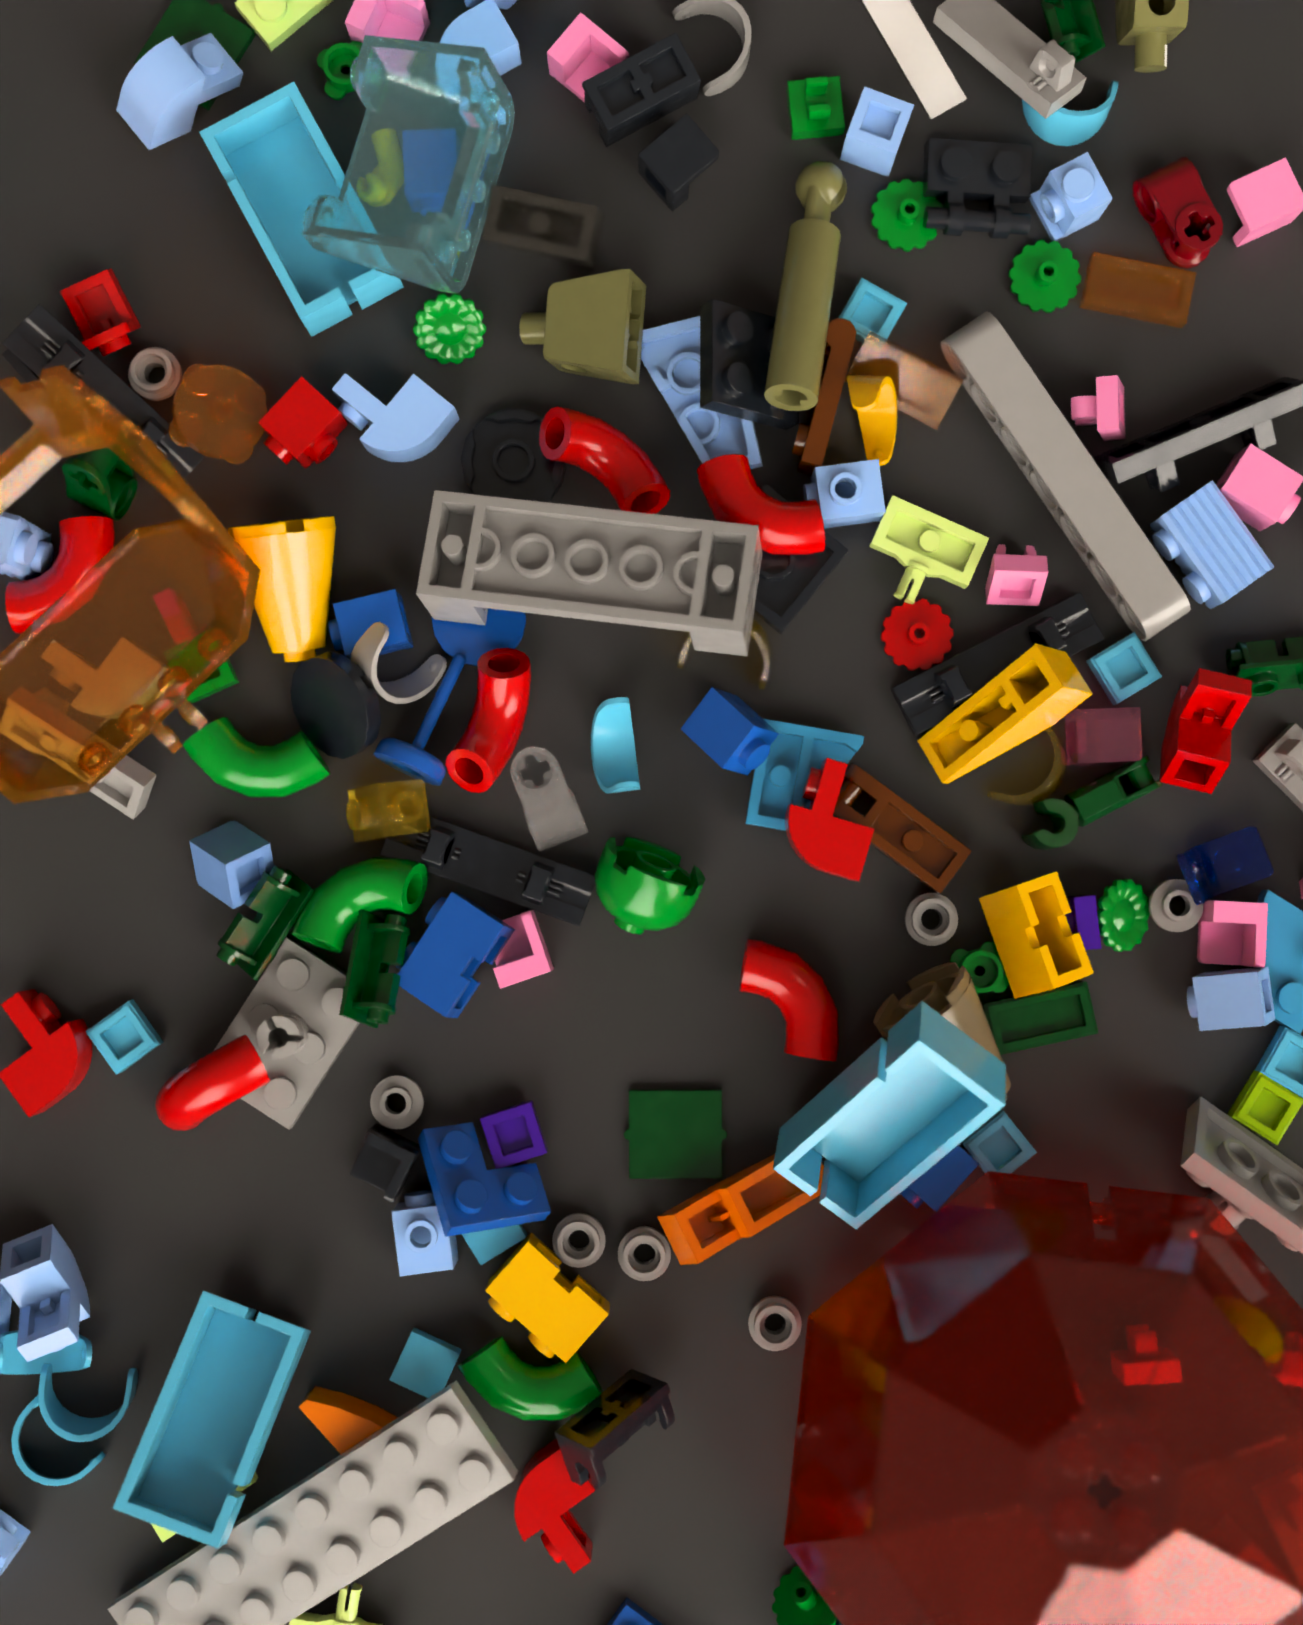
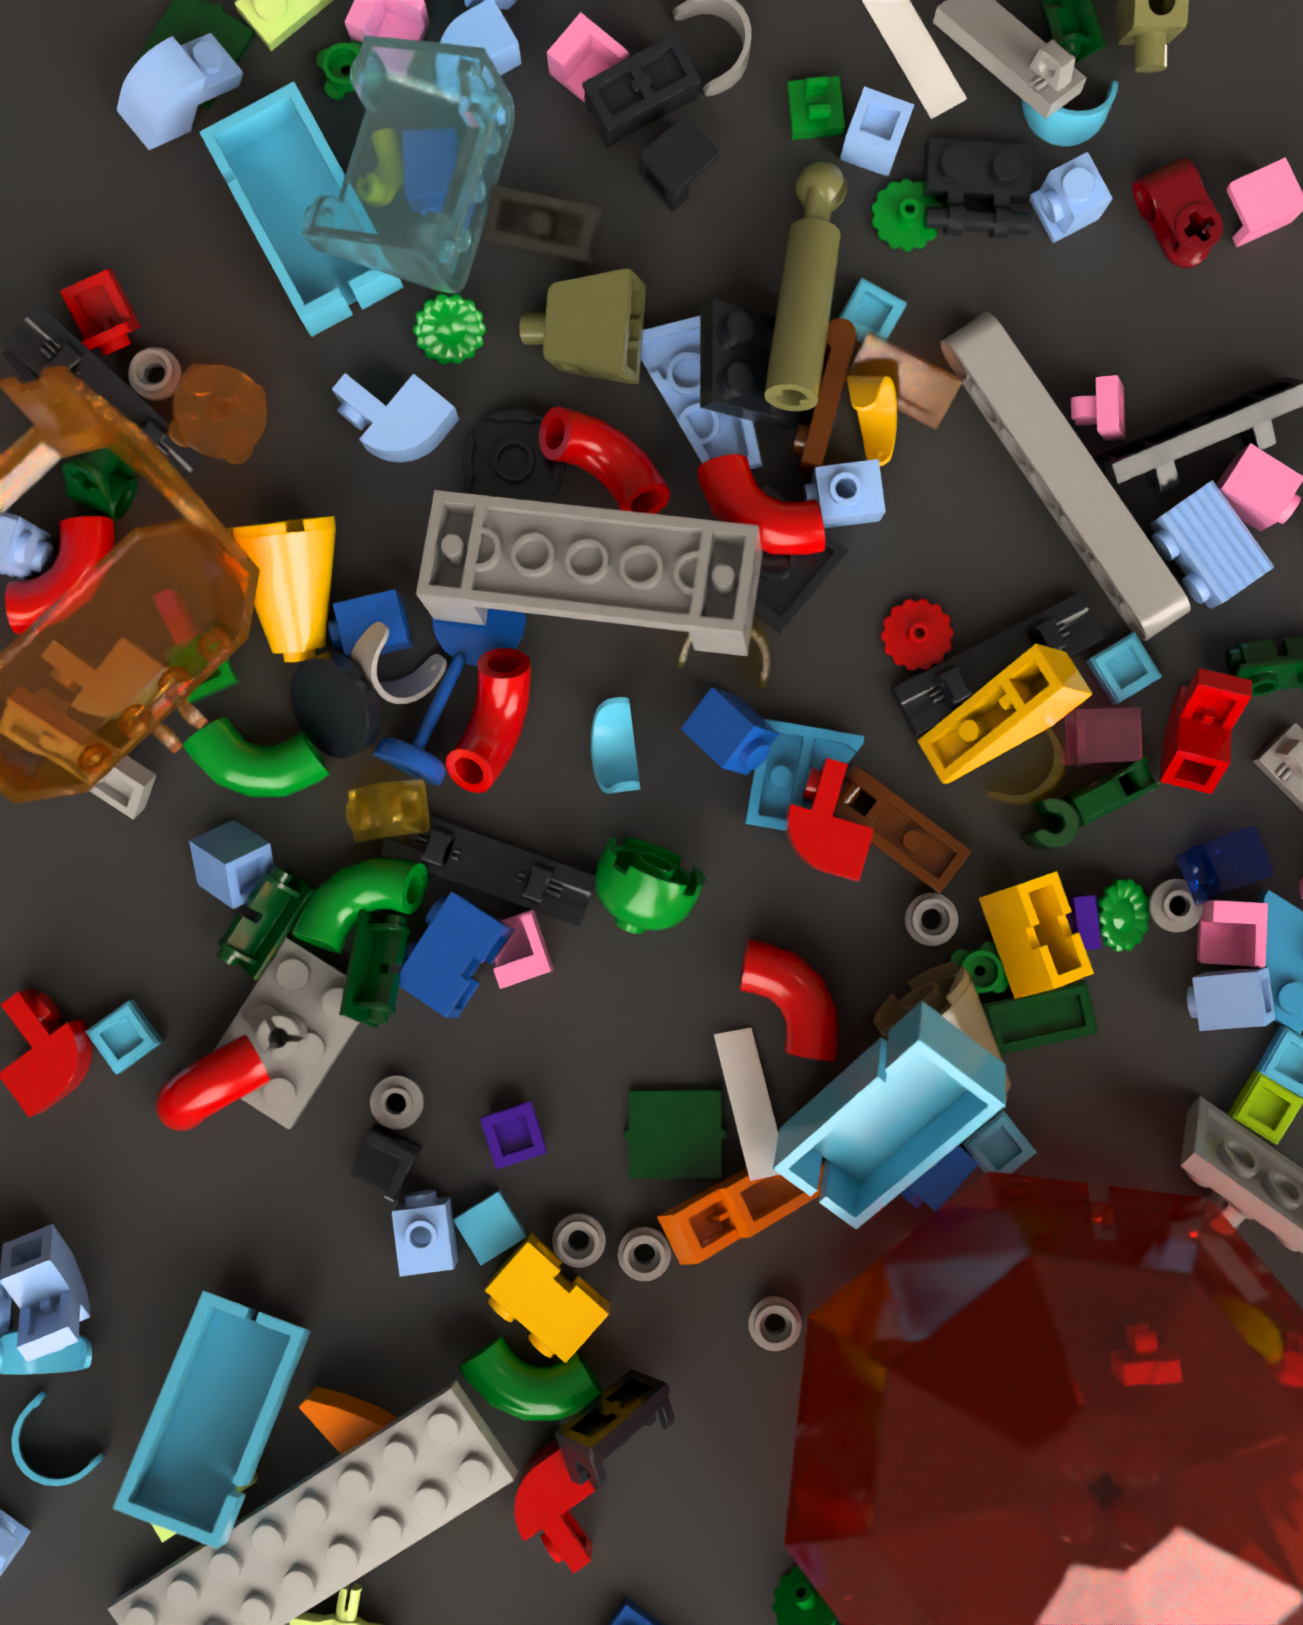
(75, 1427): medium azure helmet -> none
(302, 425): red brick -> none
(425, 1363): medium azure tile -> none
(468, 1193): blue plate -> none
(549, 808): clear piece -> none
(749, 1100): none -> white sticker
(927, 546): yellowish green plate -> none
(1016, 578): bright pink tile -> none
(1044, 276): green piece -> none
(1137, 290): clear orange tile -> none

